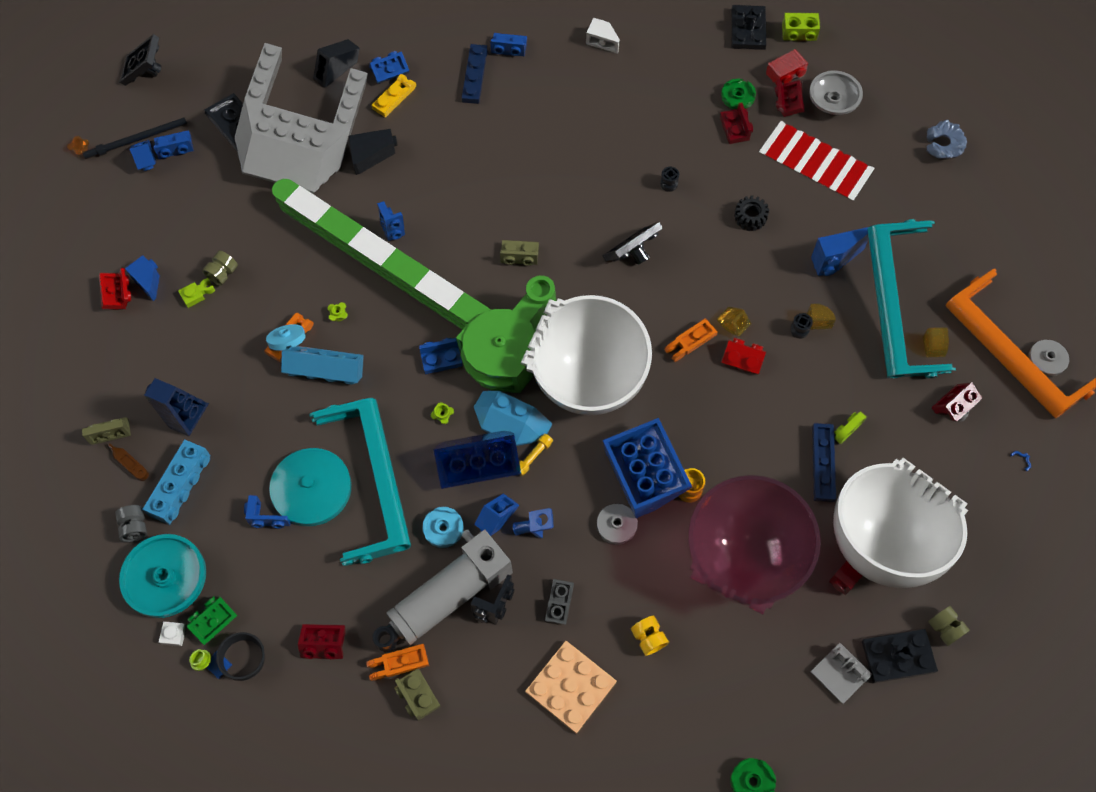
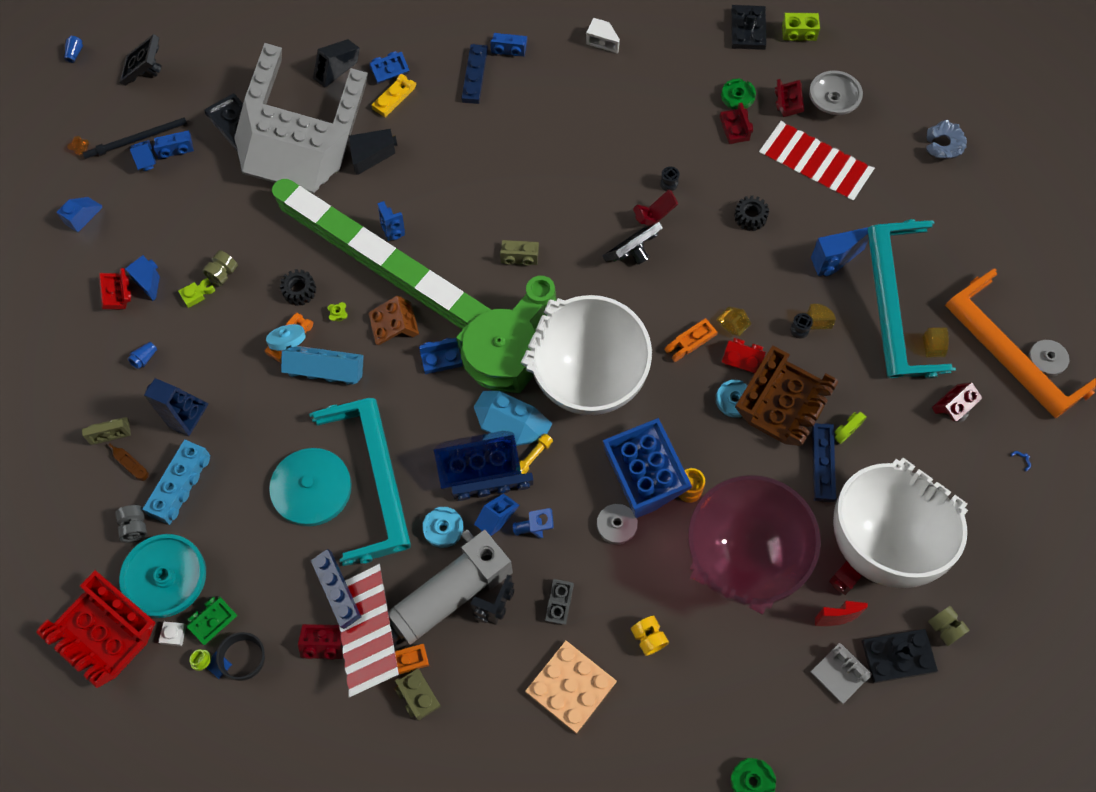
(72, 48): none -> blue cone
(78, 212): none -> blue slope
(99, 631): none -> red slope
(142, 355): none -> blue cone
(253, 516): blue bracket -> none
(291, 280): none -> black tyre
(336, 589): none -> plate
(369, 640): none -> red sticker
(392, 319): none -> dark orange bracket
(441, 407): lime plate -> none
(499, 485): none -> dark blue plate
(657, 210): none -> dark red bracket
(724, 395): none -> medium azure plate
(784, 398): none -> reddish brown slope
(787, 67): red brick -> none
(836, 616): none -> red slope

